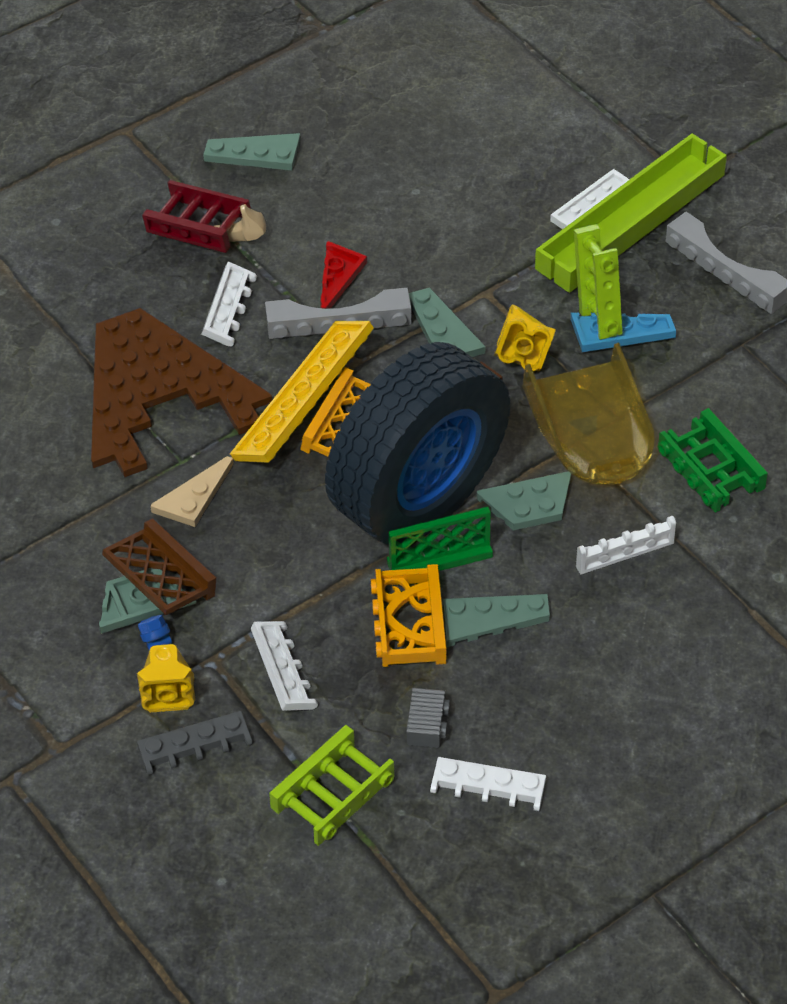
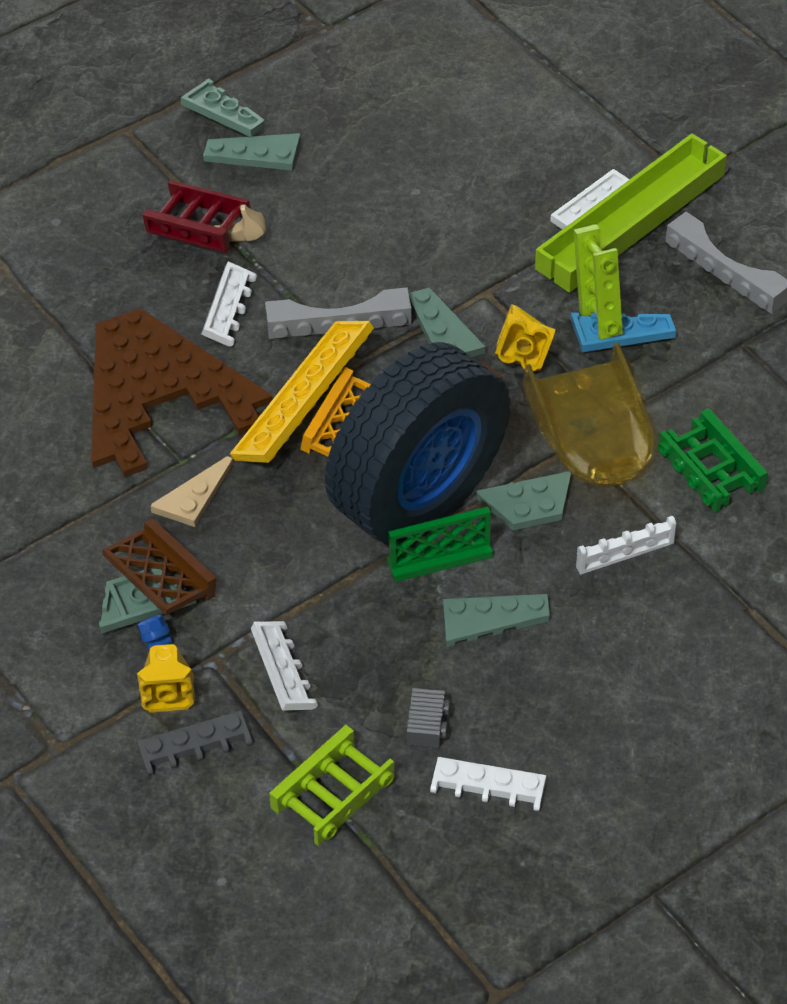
(218, 106): none -> sand green wing
(340, 270): red wing -> none
(432, 640): light orange fence -> none

